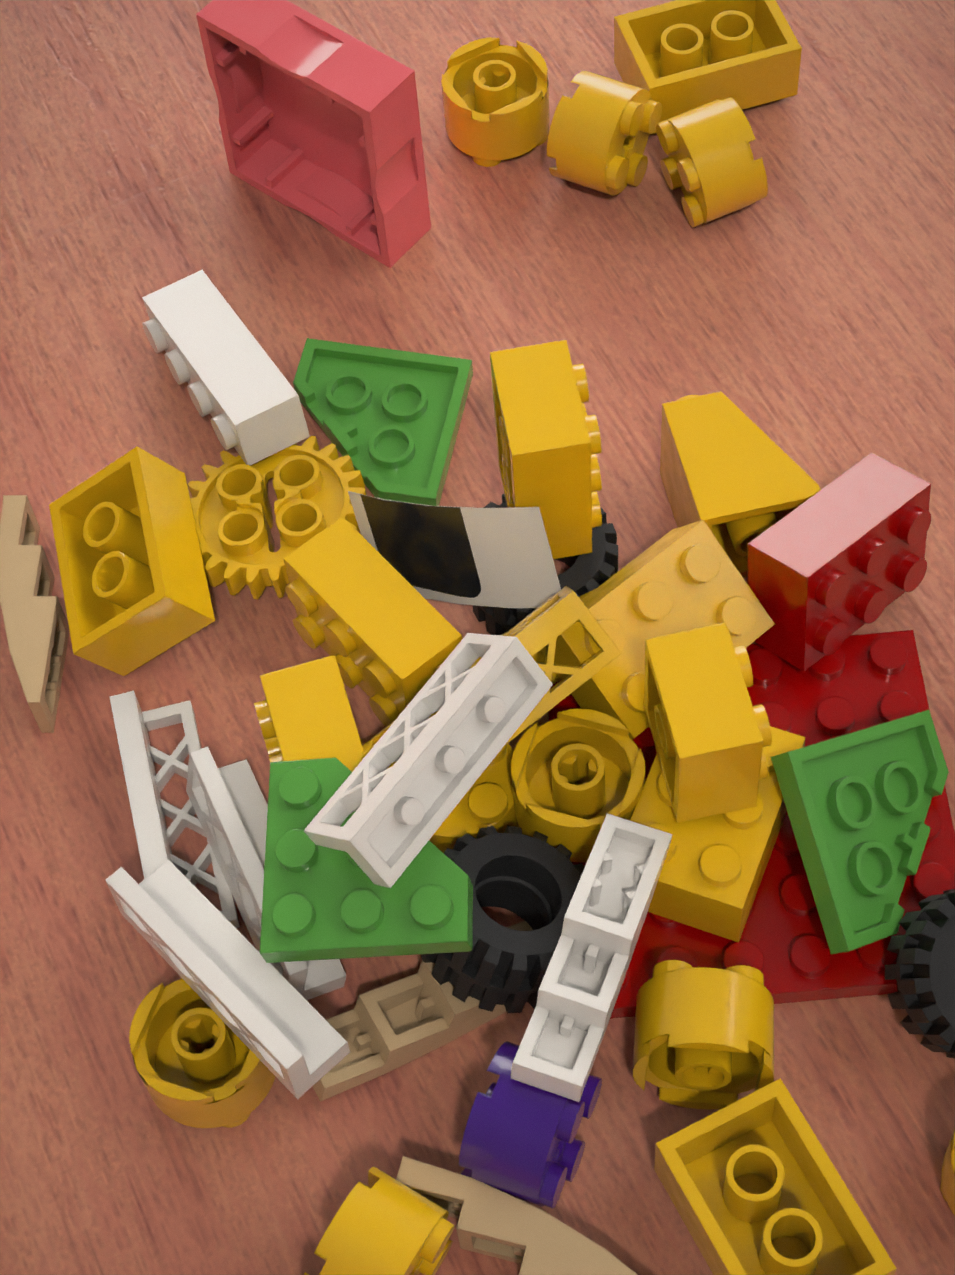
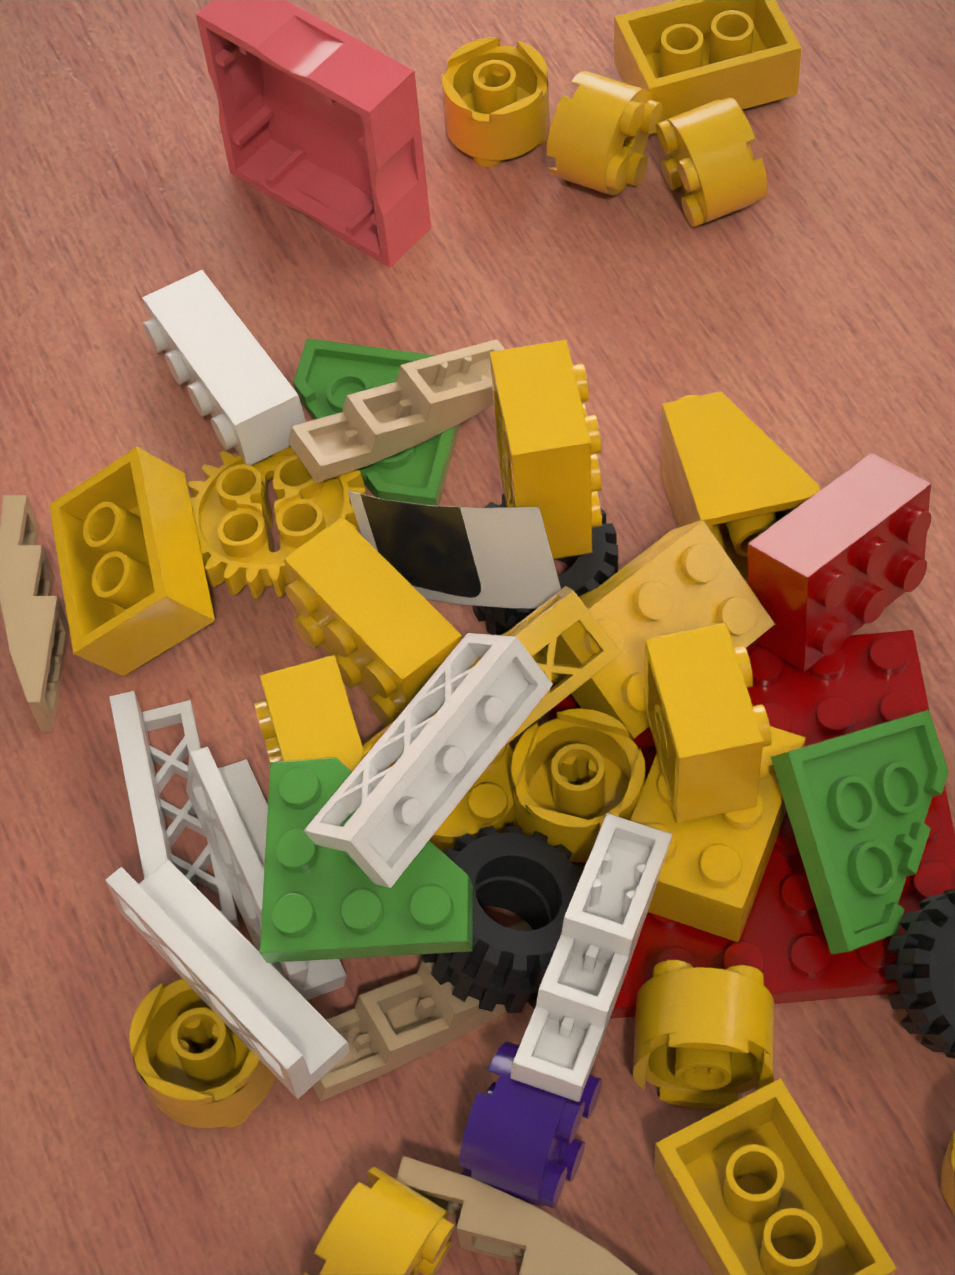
(399, 415): none -> tan slope

